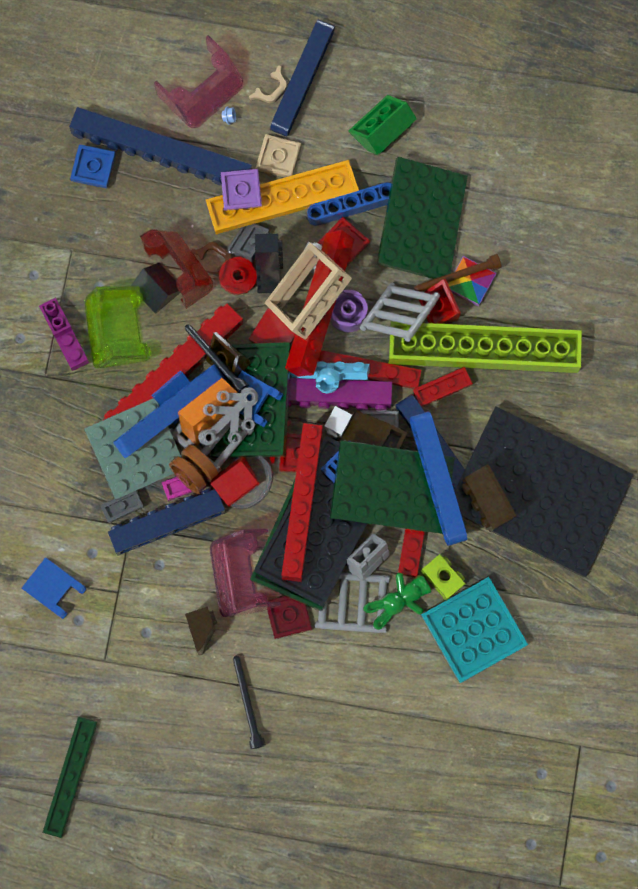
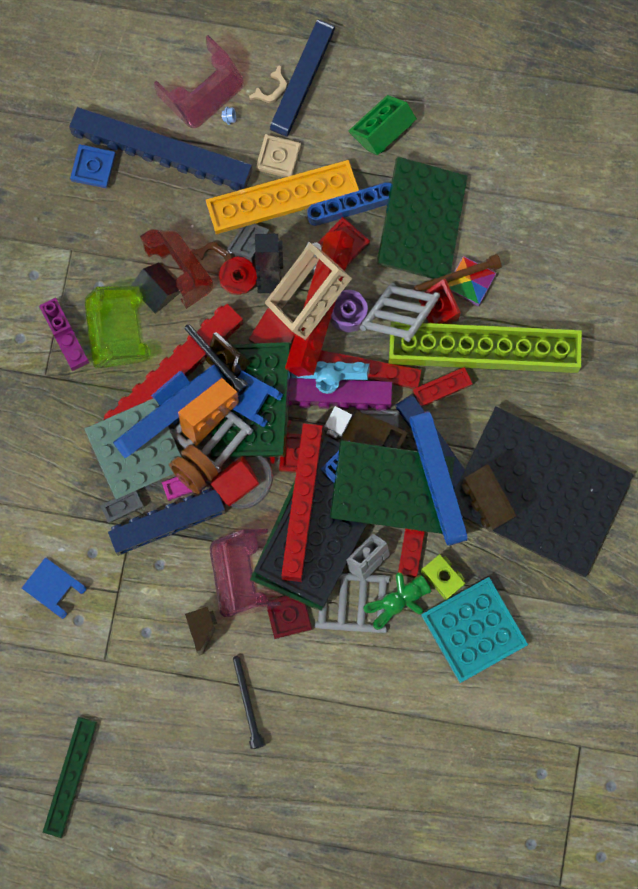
(231, 415): light grey plant -> none
(241, 189): medium lavender tile -> none

